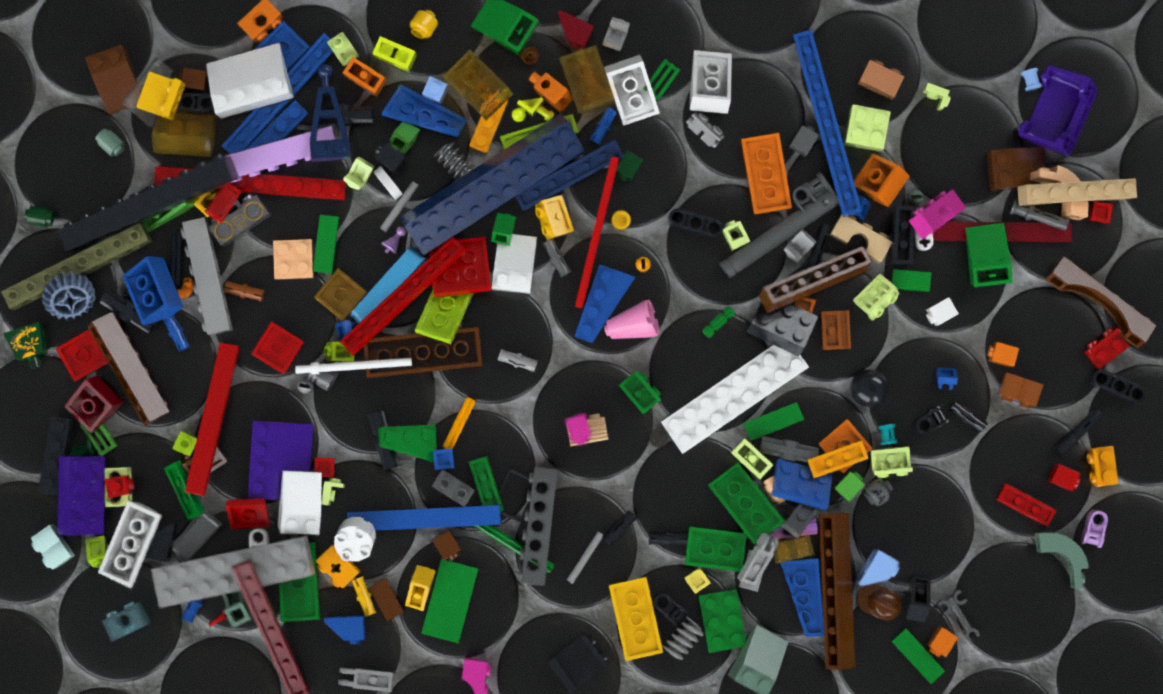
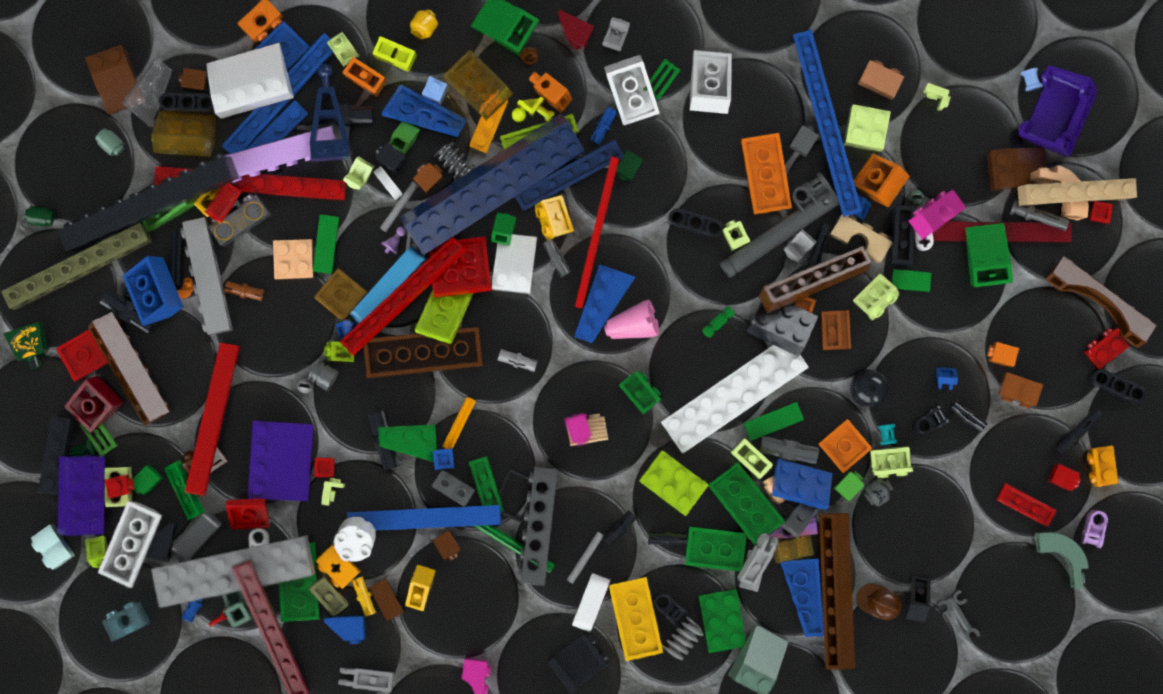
(56, 298): sand blue gear -> none
(146, 480): none -> green brick
(161, 95): yellow bracket -> none
(176, 333): blue pin -> none
(185, 443): lime bracket -> none
(278, 348): red plate -> none
(300, 502): white slope -> none
(316, 368): white bar -> none
(328, 595): none -> olive plate
(428, 177): none -> dark orange brick
(450, 601): green tile -> none
(587, 80): clear yellow brick -> none
(591, 602): none -> white beam
(621, 220): yellow tile -> none
(638, 264): light orange hinge -> none
(673, 482): none -> lime brick
(697, 580): light yellow tile -> none
(701, 123): light grey hinge -> none
(837, 459): light orange plate -> none
(877, 568): light blue slope -> none
(918, 656): green tile -> none
(941, 312): white brick -> none
(942, 642): orange brick -> none

